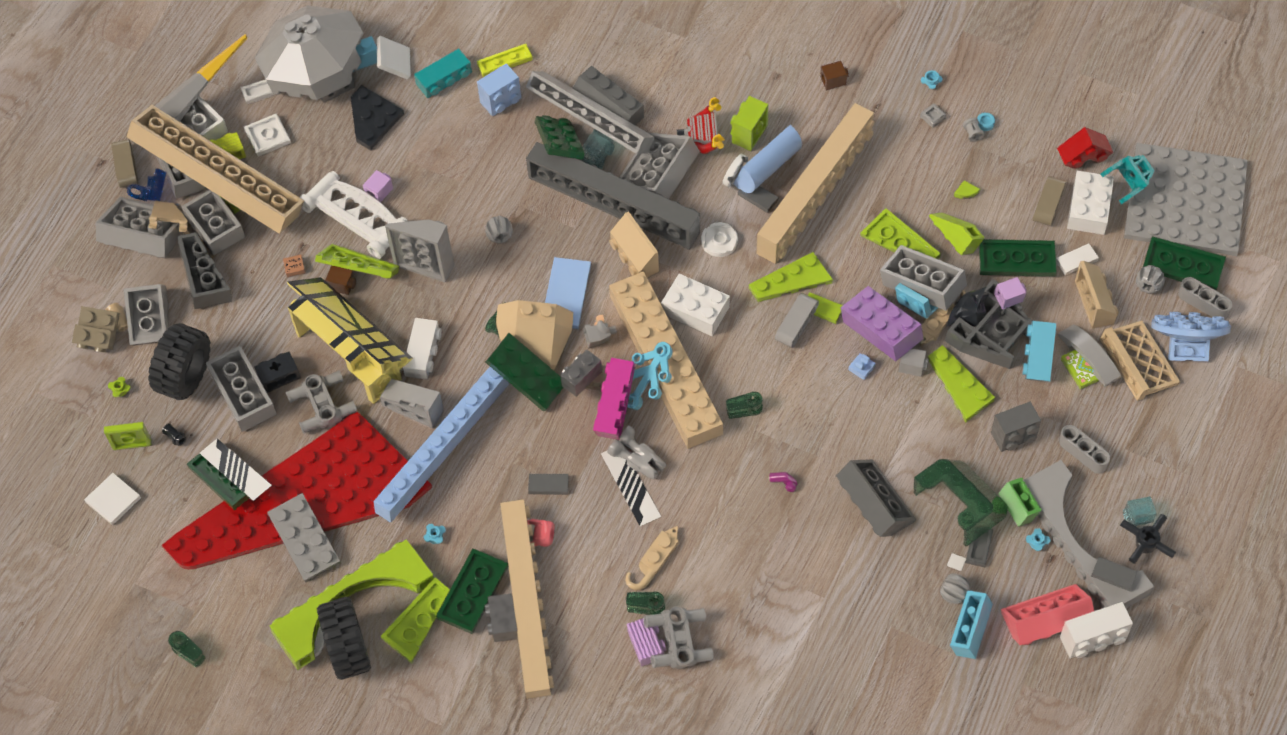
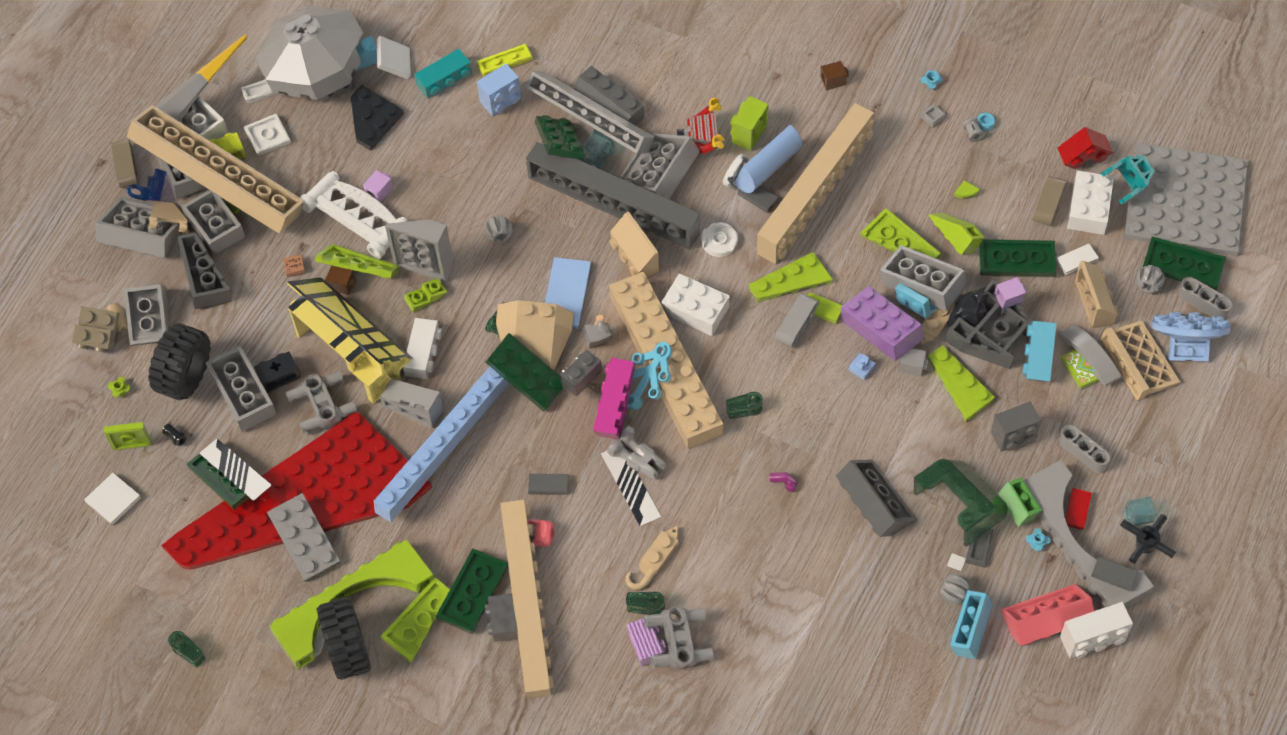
(426, 295): none -> lime slope
(434, 539): medium azure plate -> none
(1078, 508): none -> red tile

